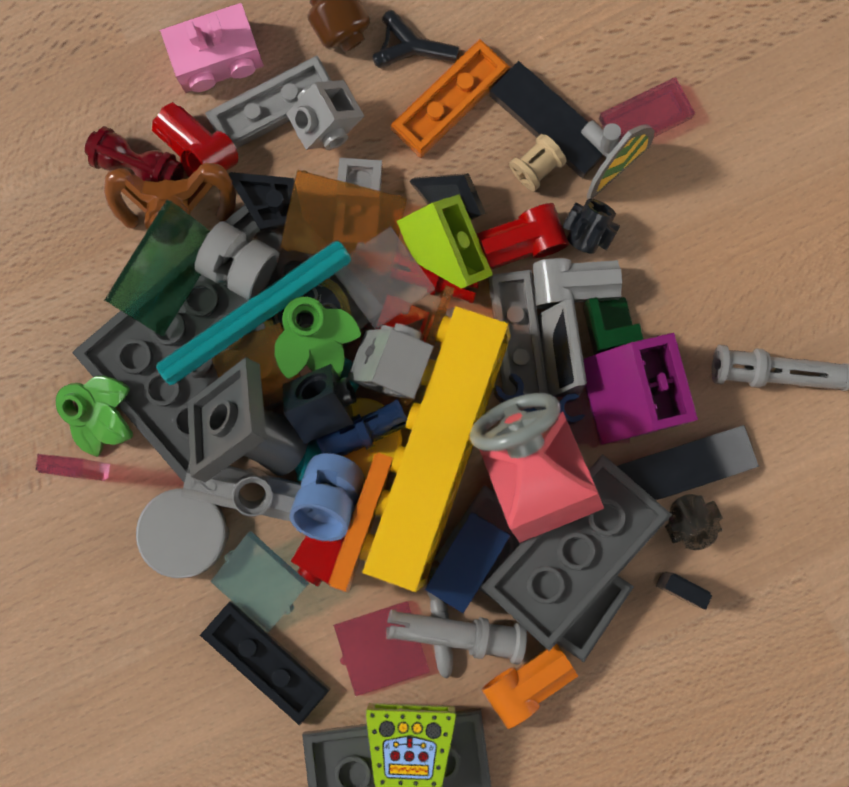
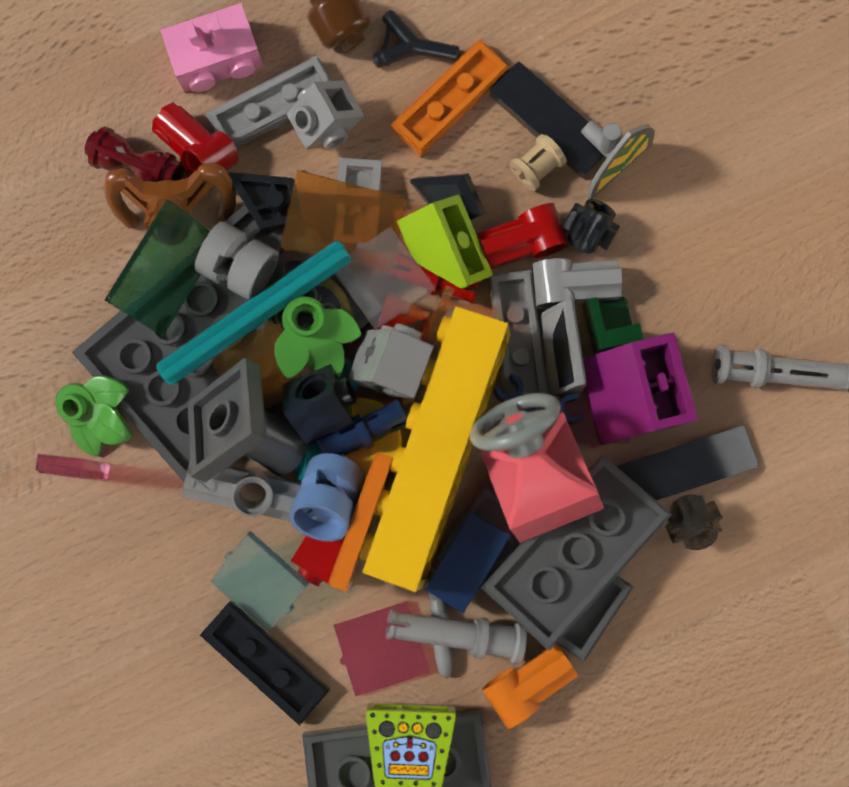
(181, 534): light grey tile -> none
(659, 107): clear pink tile -> none
(684, 590): black tile -> none

